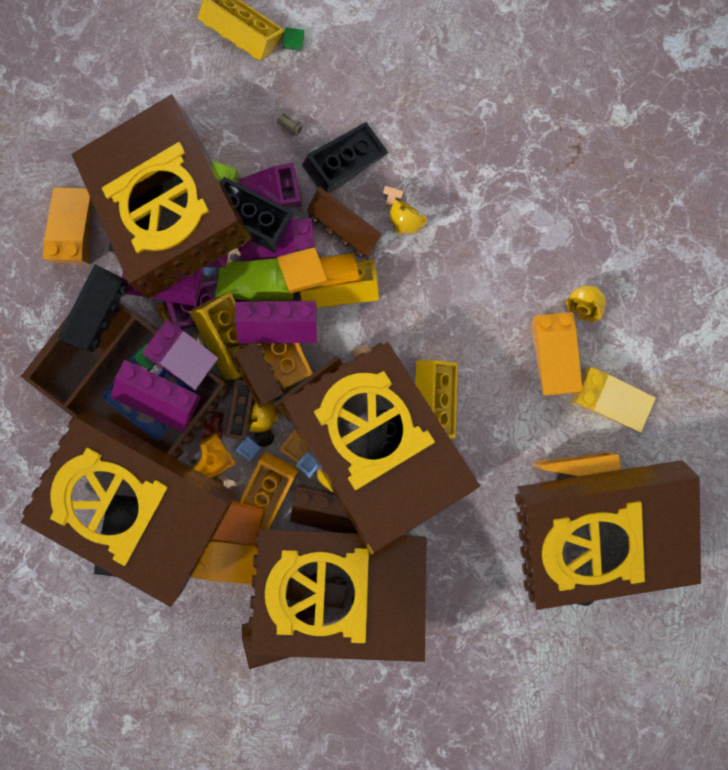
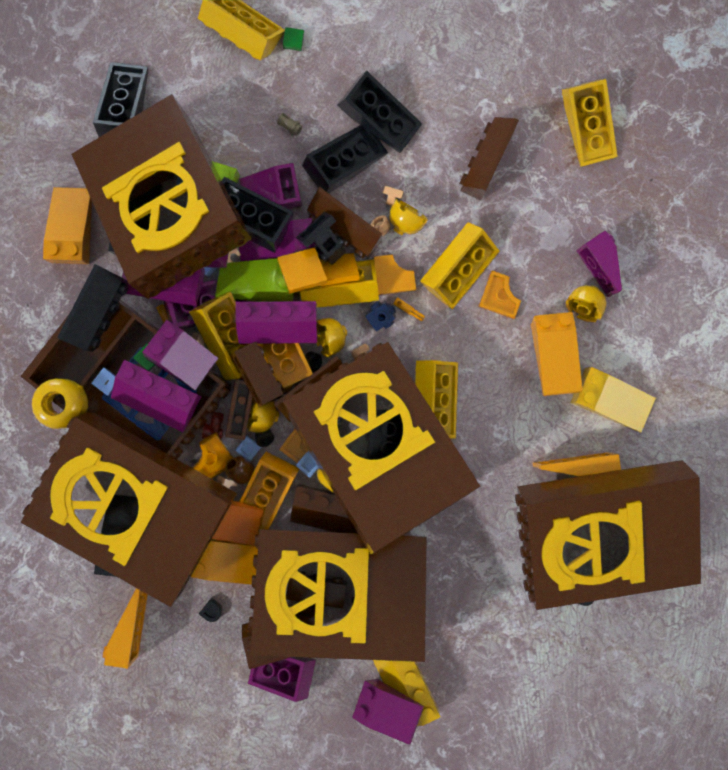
(75, 400): none -> yellow piece
(104, 381): none -> light blue tile
(121, 96): none -> black slope
(126, 639): none -> light orange slope
(211, 611): none -> black tile
(239, 470): none -> reddish brown head
(285, 678): none -> magenta slope
(314, 360): none -> black tile
(318, 233): none -> black tile
(330, 336): none -> yellow cylinder
(378, 321): none -> dark blue brick
(379, 112): none -> black slope
(382, 224): none -> light nougat tile
(387, 711): none -> magenta slope
(392, 277): none -> light orange tile
(406, 308): none -> light orange piece
(408, 679): none -> yellow slope
(460, 265): none -> yellow slope
(489, 155): none -> reddish brown slope
(498, 296): none -> light orange tile
(590, 121): none -> yellow slope
(602, 261): none -> magenta slope

